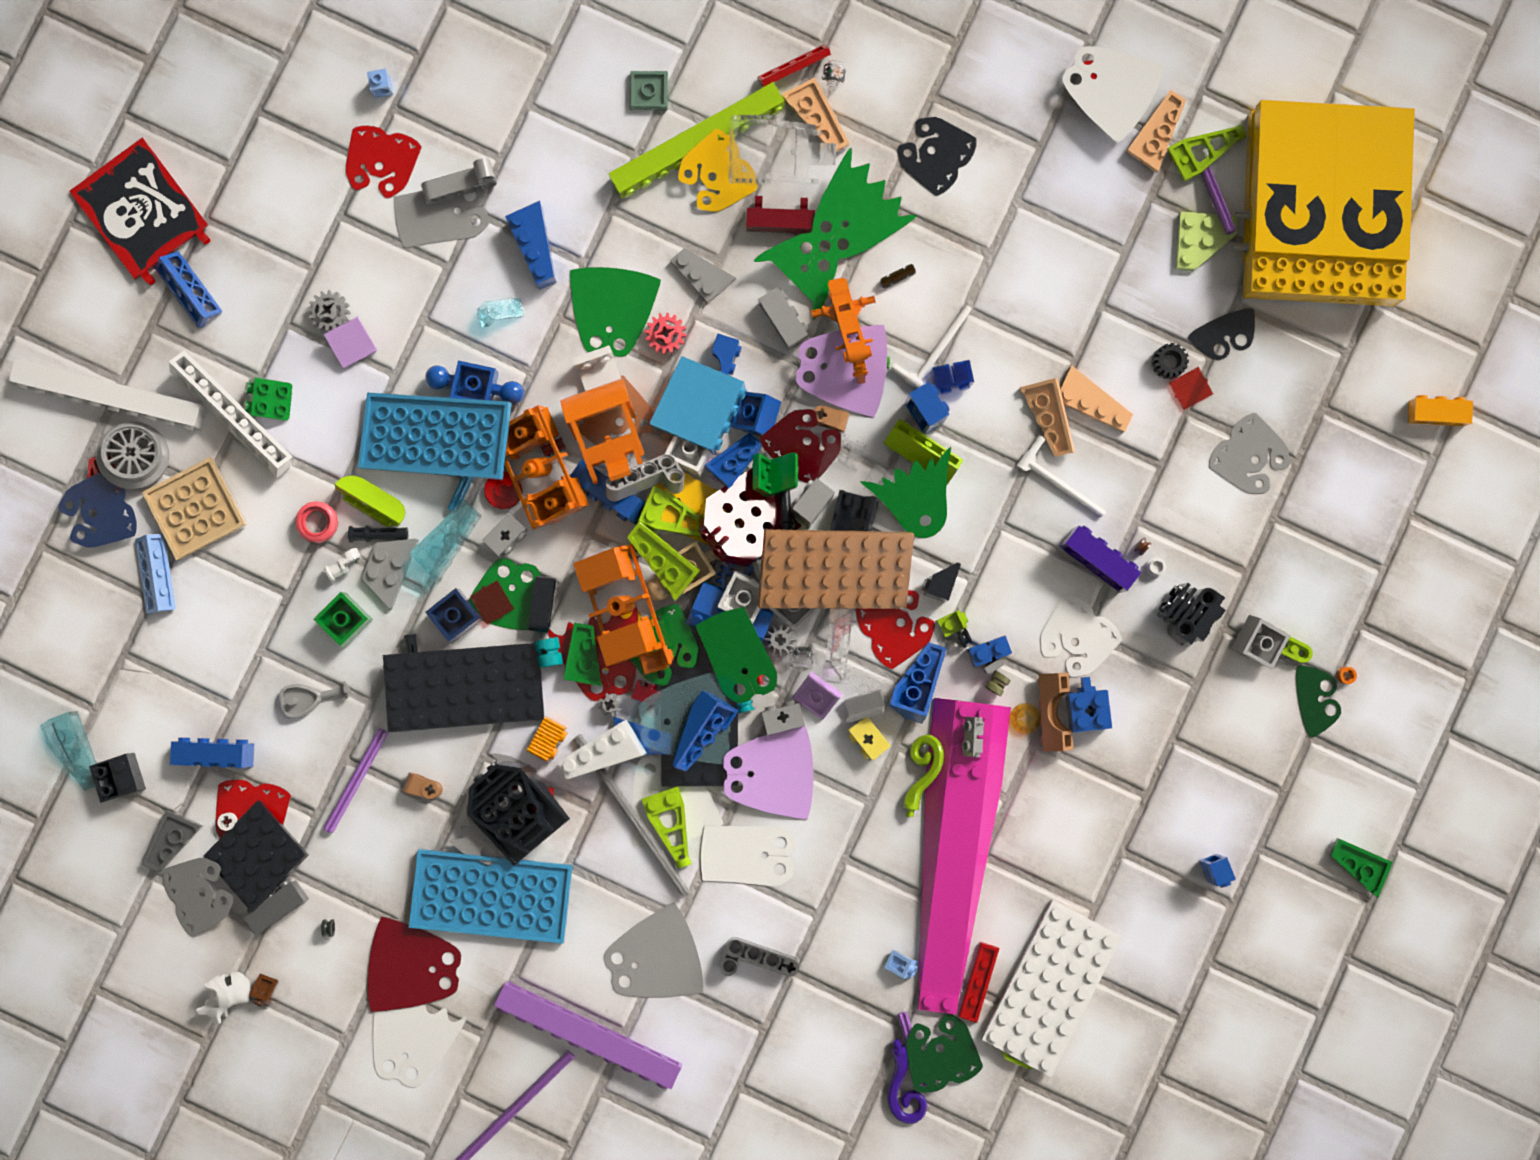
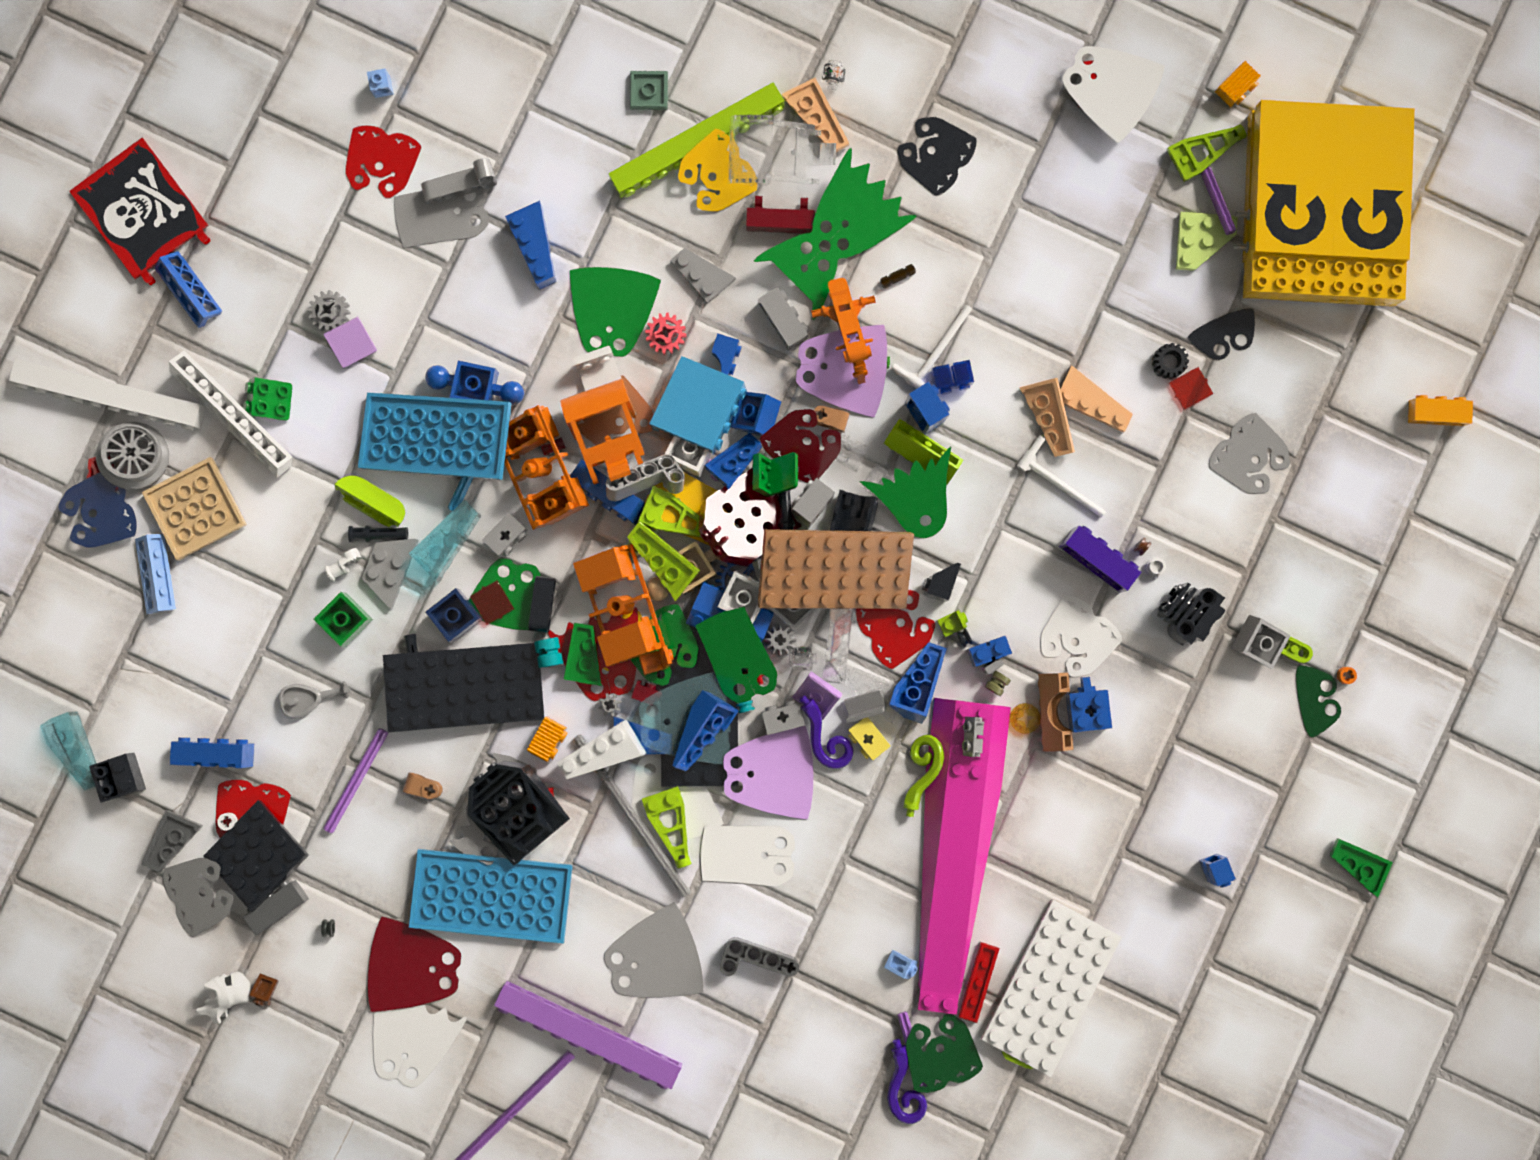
(305, 511): coral wheel -> none
(498, 310): clear light blue bracket -> none
(502, 492): red tile -> none
(794, 65): red tile -> none
(814, 715): none -> dark purple plant
(1155, 136): light nougat wing -> none
(1237, 84): none -> light orange brick

